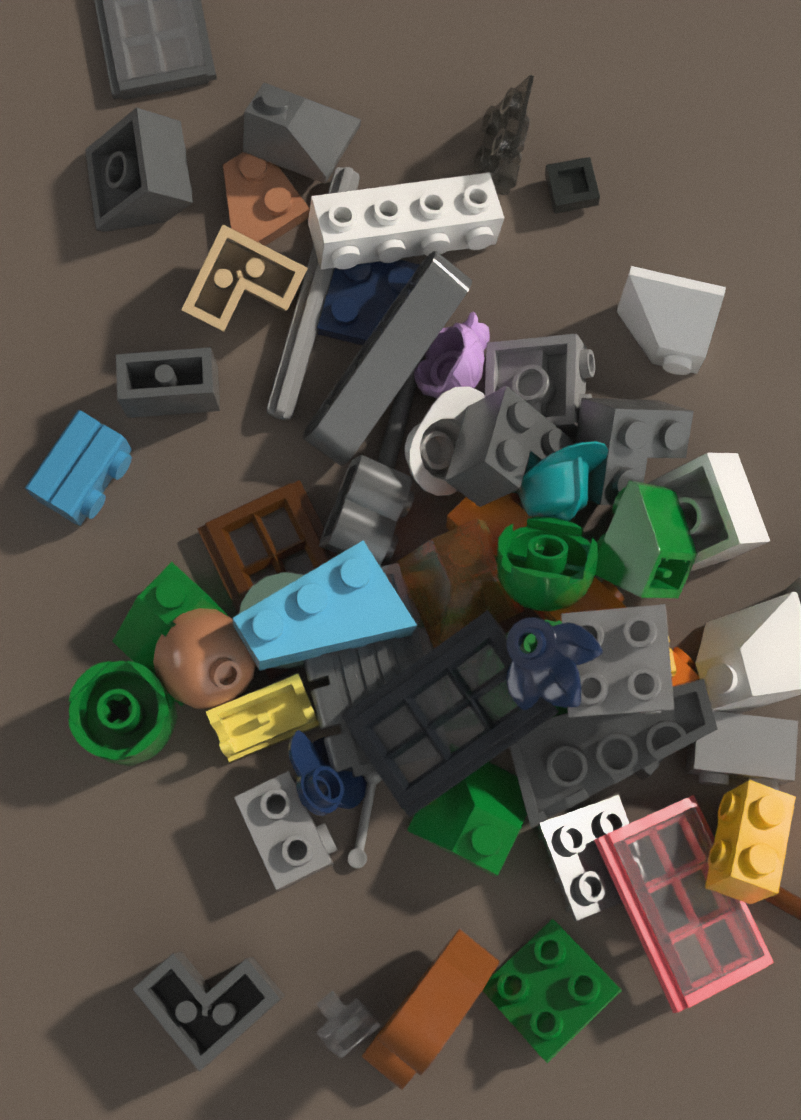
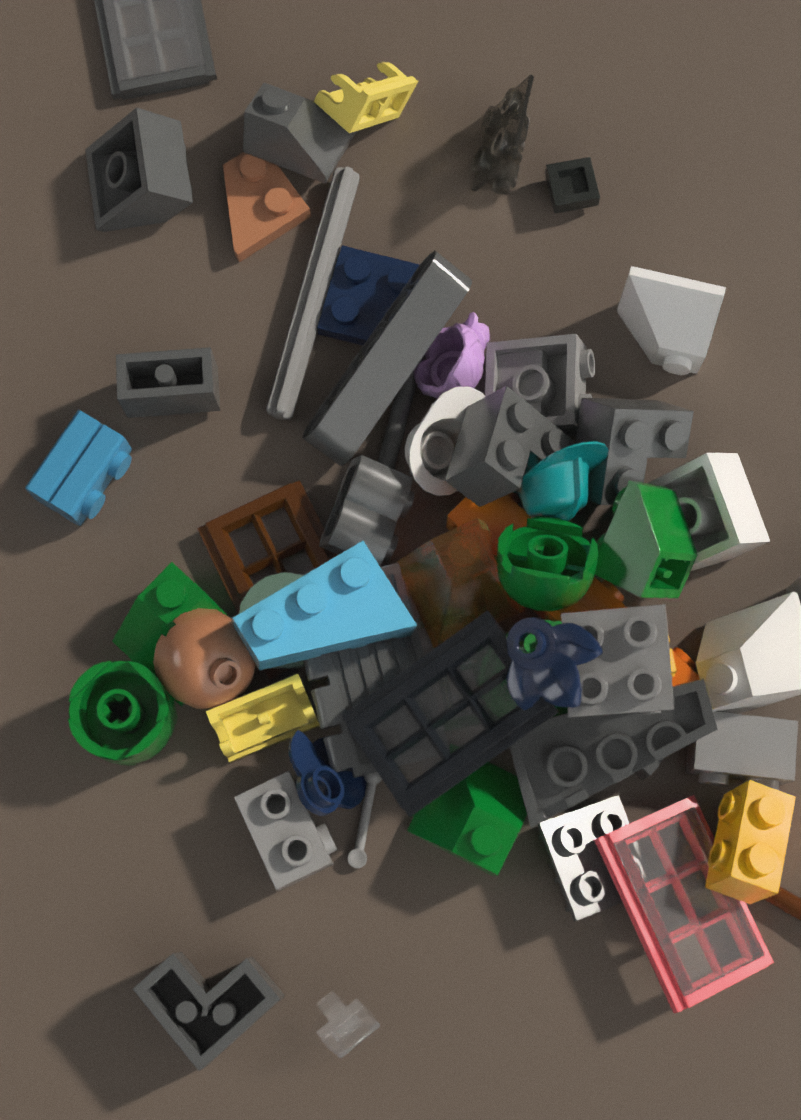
(240, 266): tan brick -> none
(367, 102): none -> light yellow hinge
(404, 220): white brick -> none
(431, 1010): dark orange connector -> none
(550, 990): green hinge -> none

